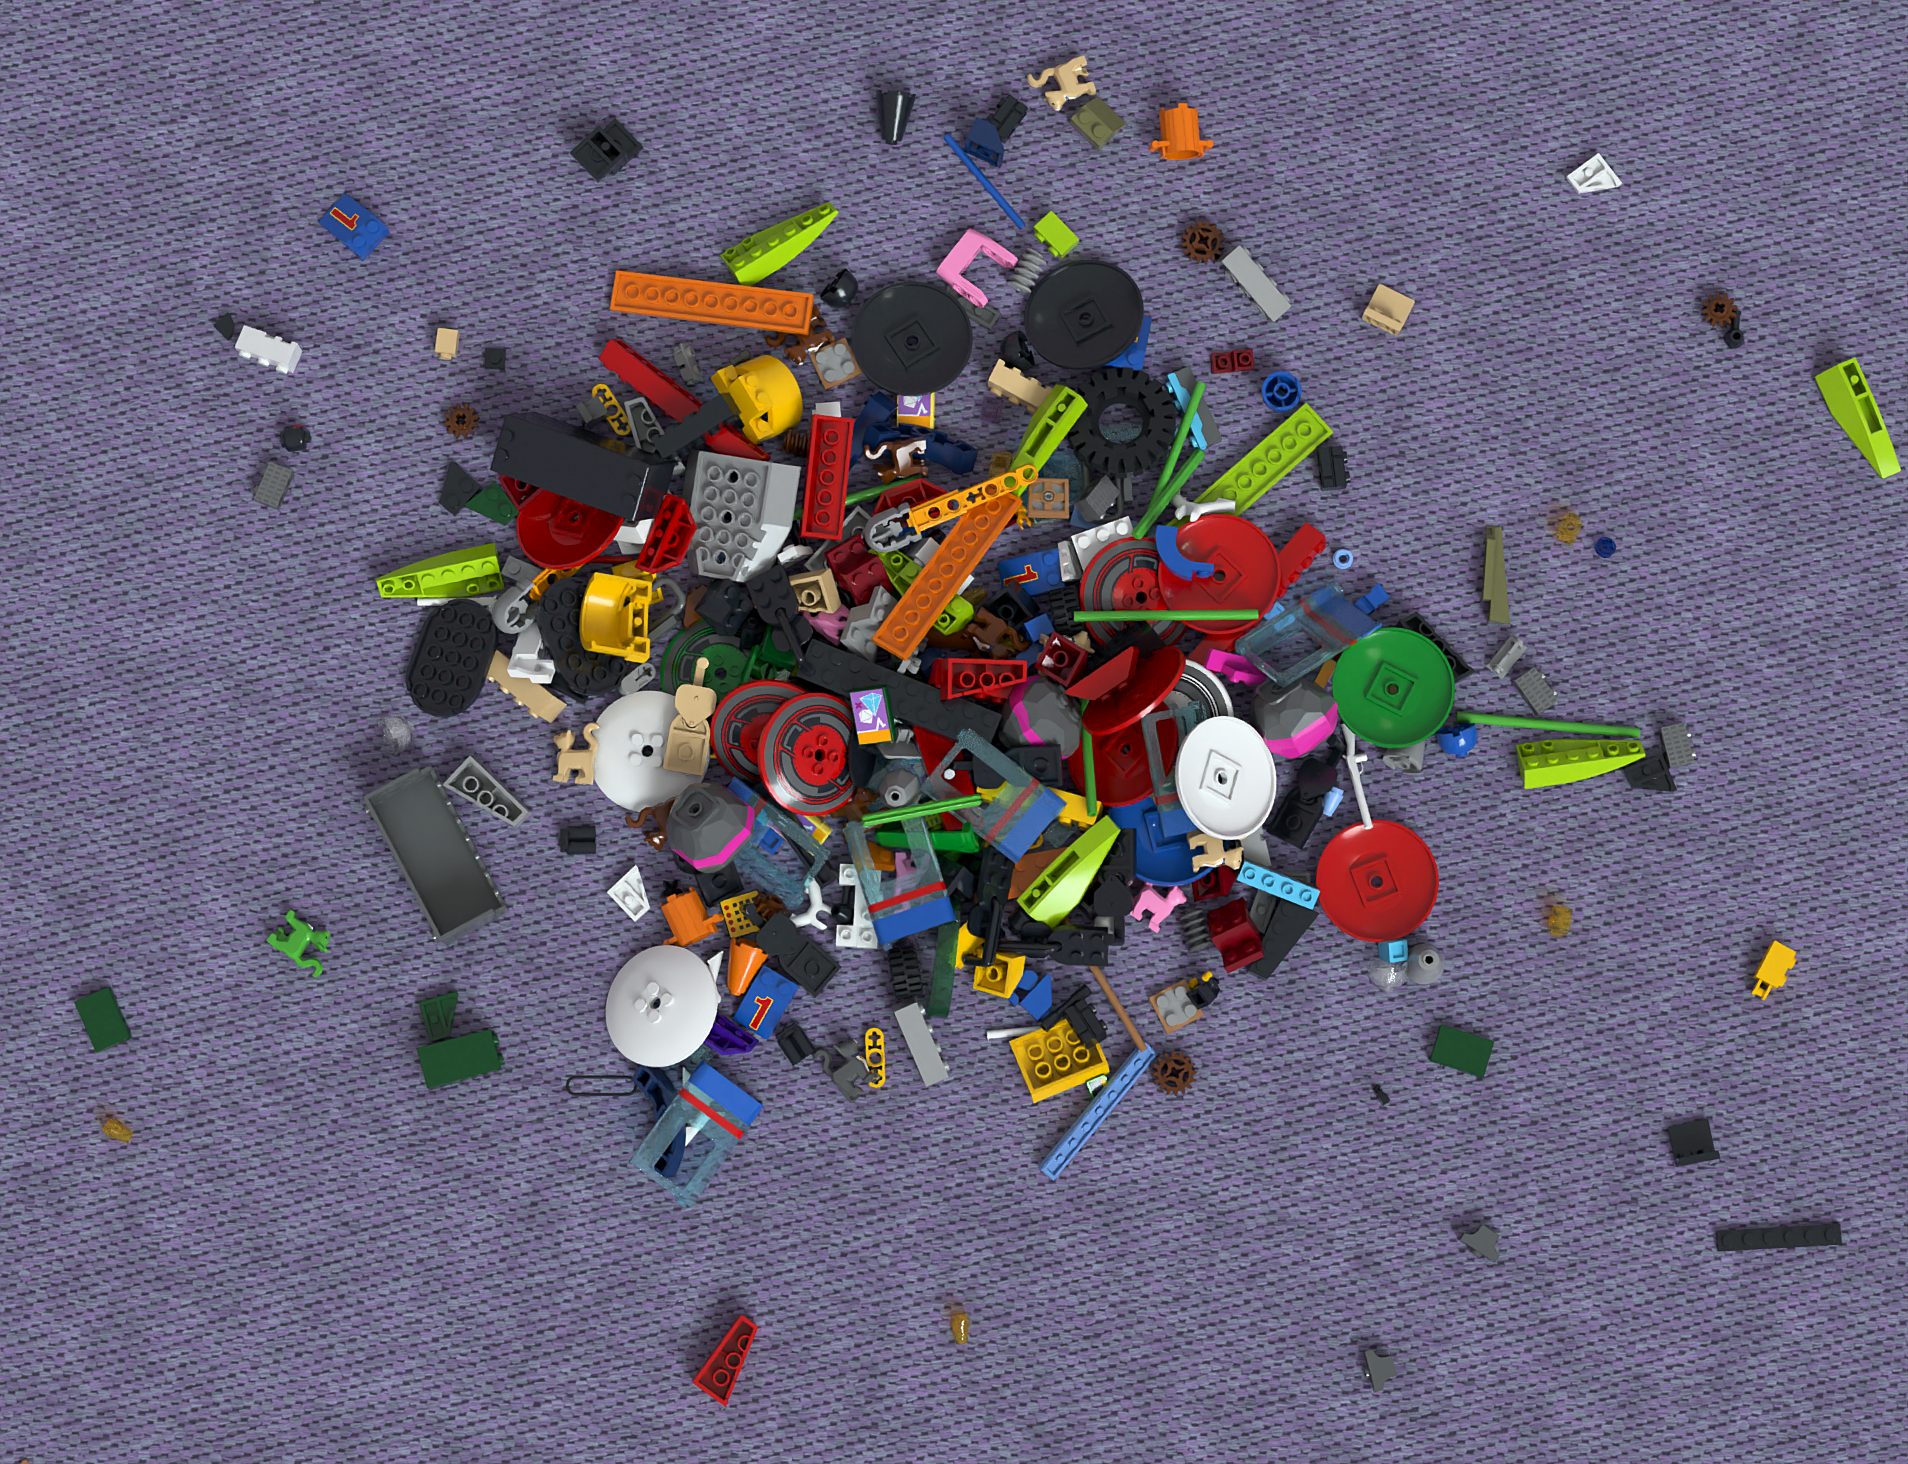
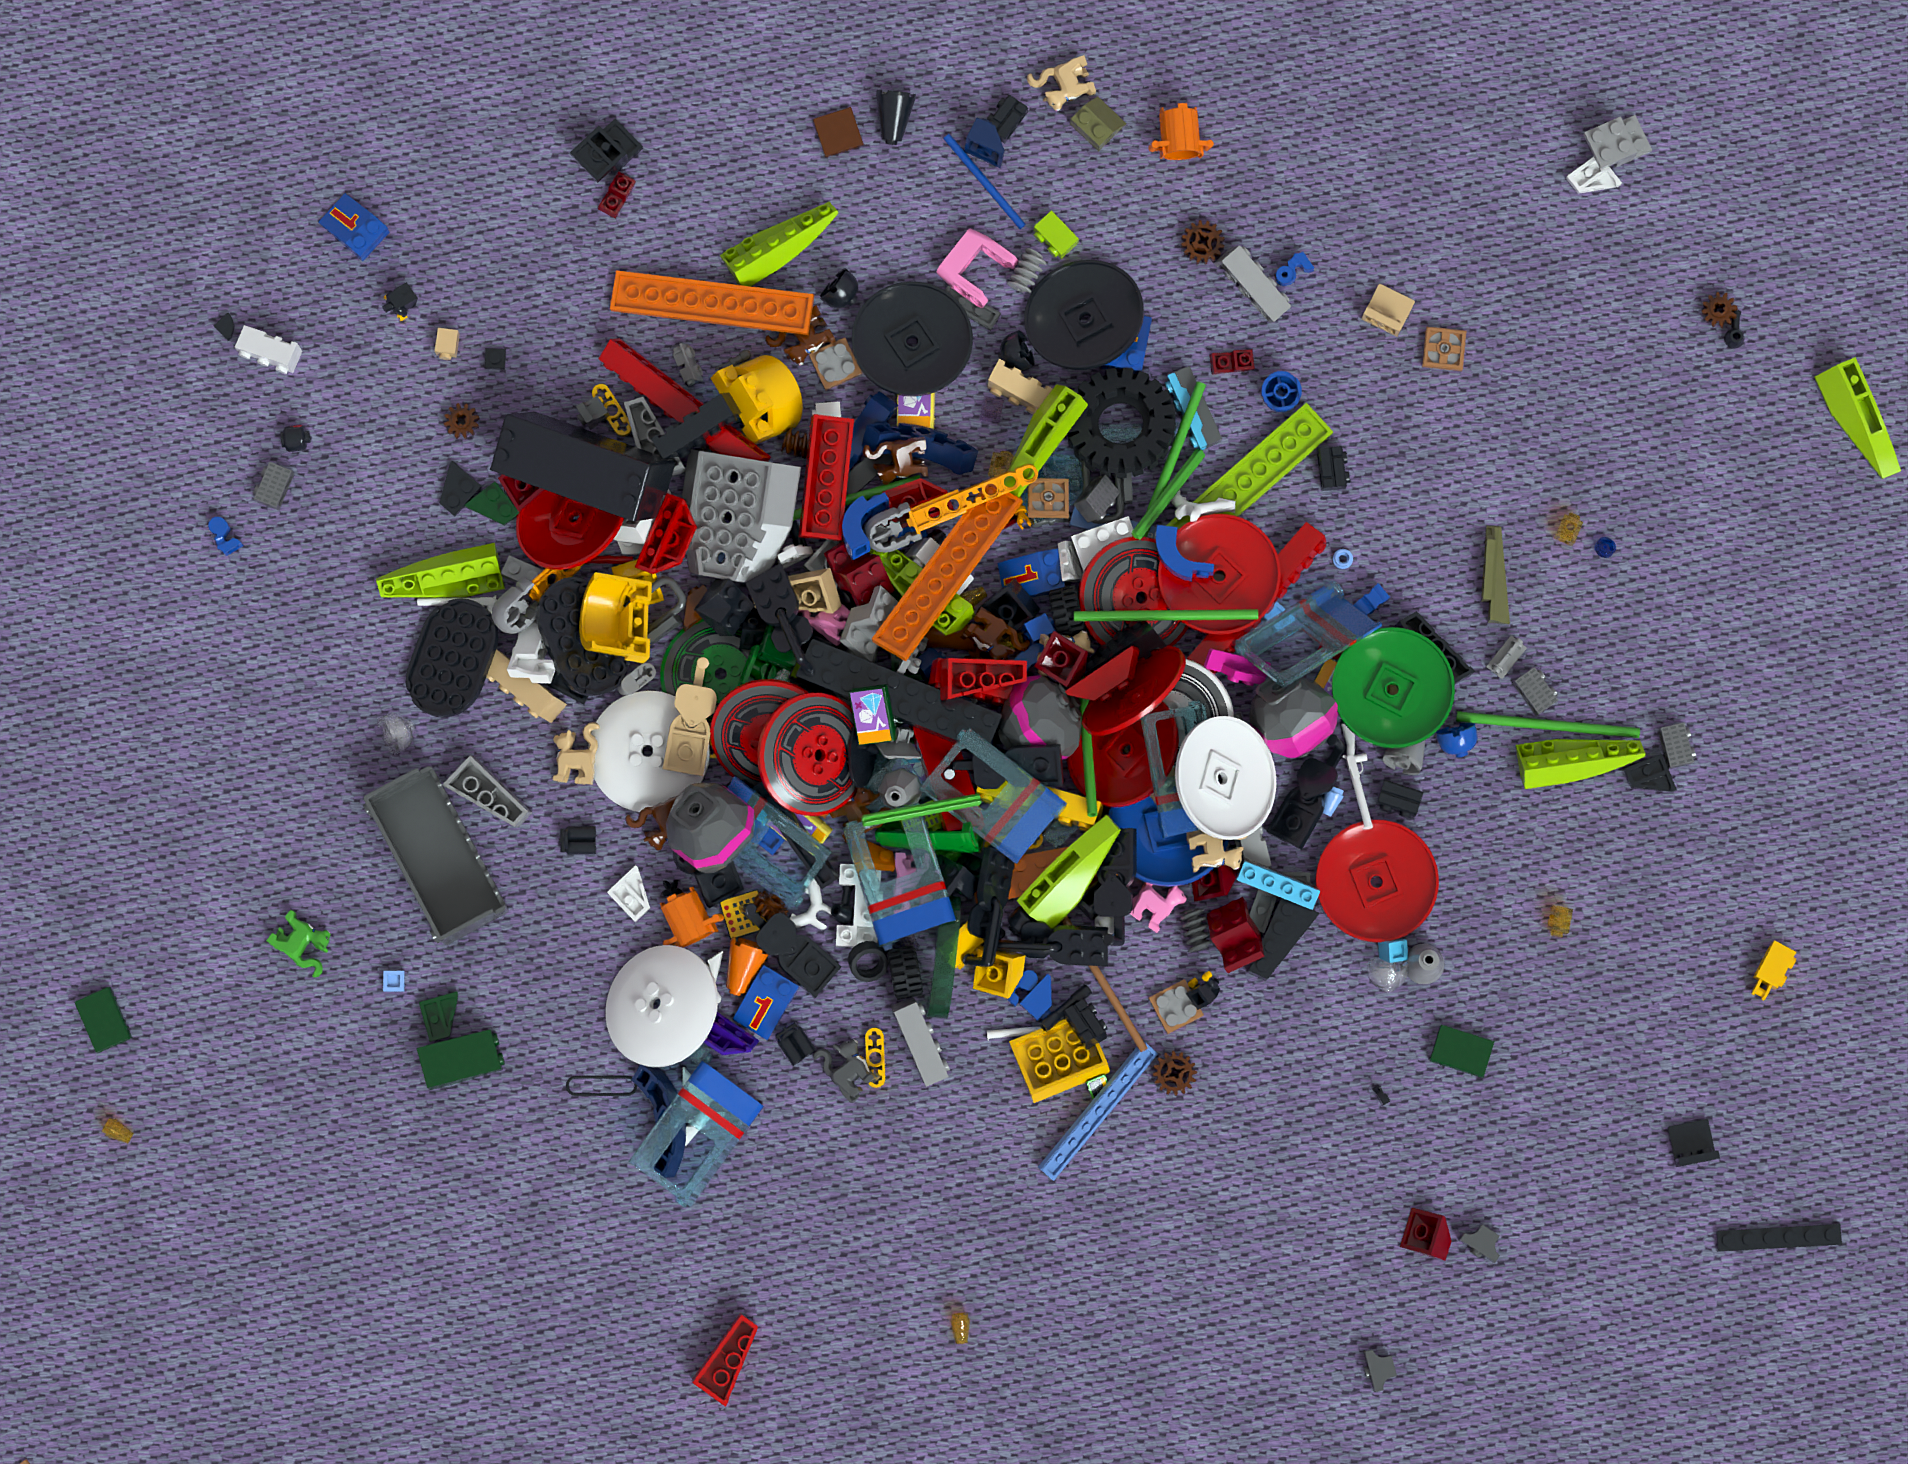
(221, 529): none -> blue leg
(393, 981): none -> light blue plate
(400, 301): none -> black piece
(617, 195): none -> dark red slope
(838, 132): none -> reddish brown tile
(854, 519): none -> blue arch
(864, 473): none -> dark grey tile
(870, 974): none -> black tyre
(1286, 274): none -> blue leg
(1399, 798): none -> black brick
(1427, 1234): none -> dark red slope
(1444, 348): none -> medium nougat piece
(1617, 142): none -> light grey bracket

